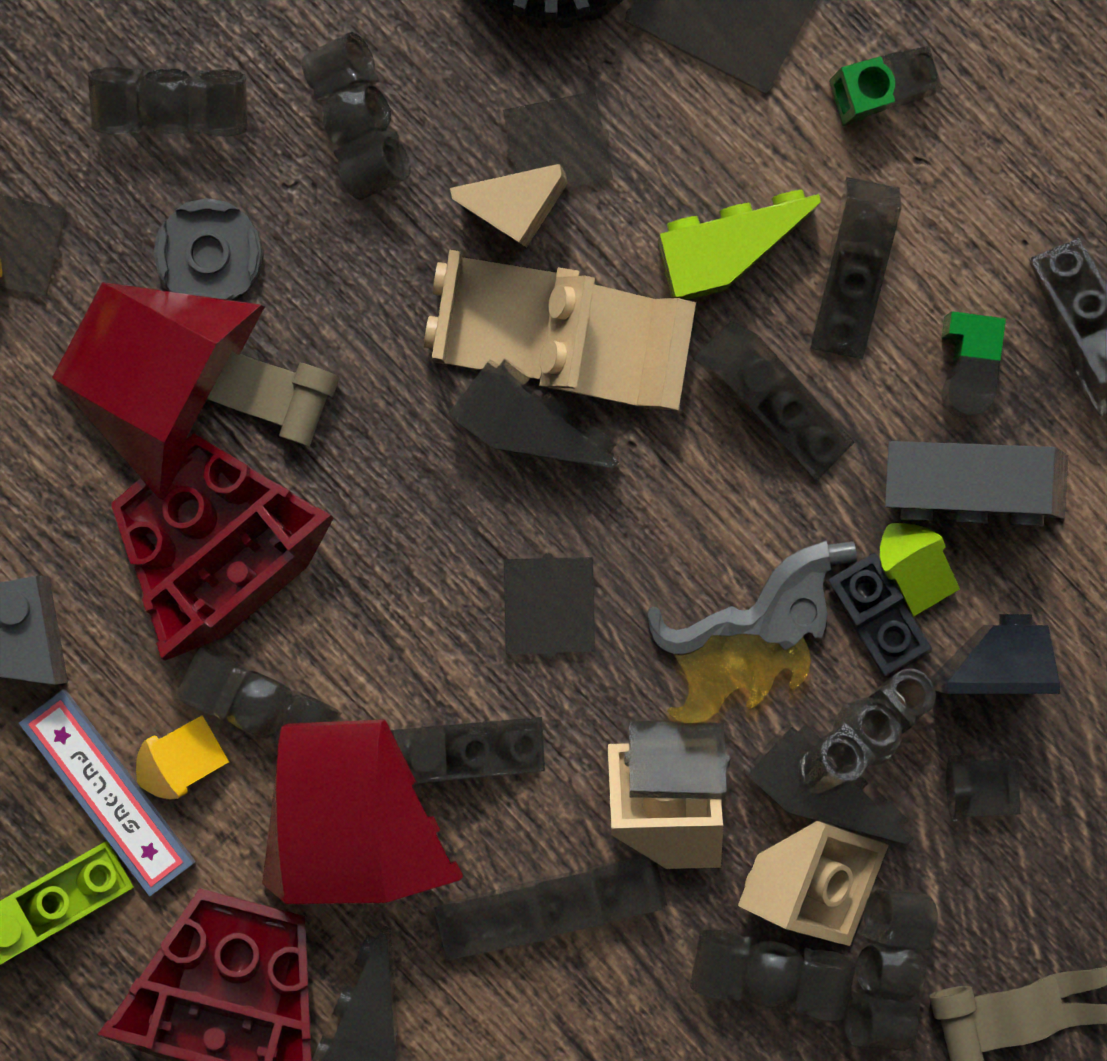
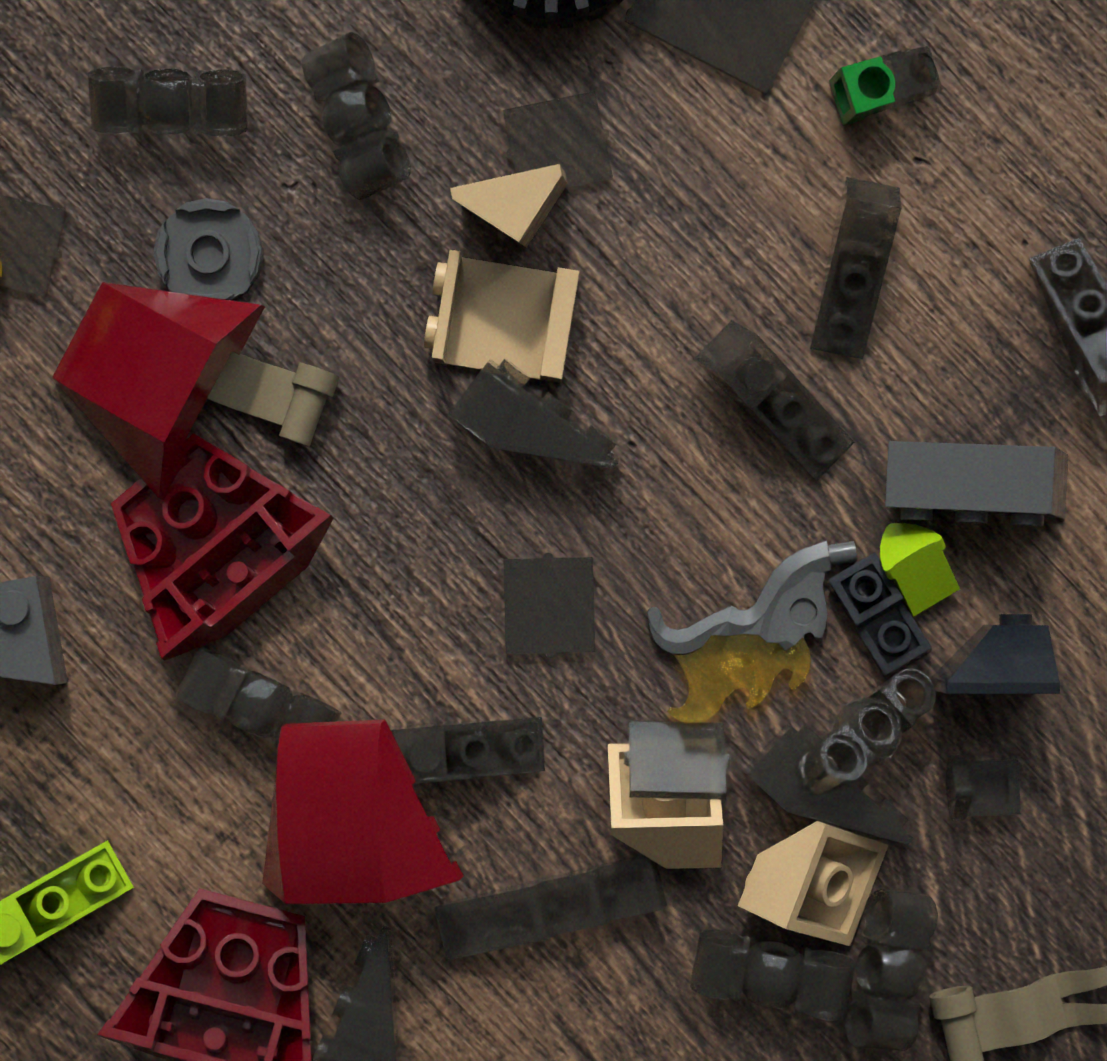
(107, 792): tile -> none
(178, 759): yellow tile -> none
(616, 344): tan panel -> none
(718, 252): lime slope -> none
(974, 363): leg -> none

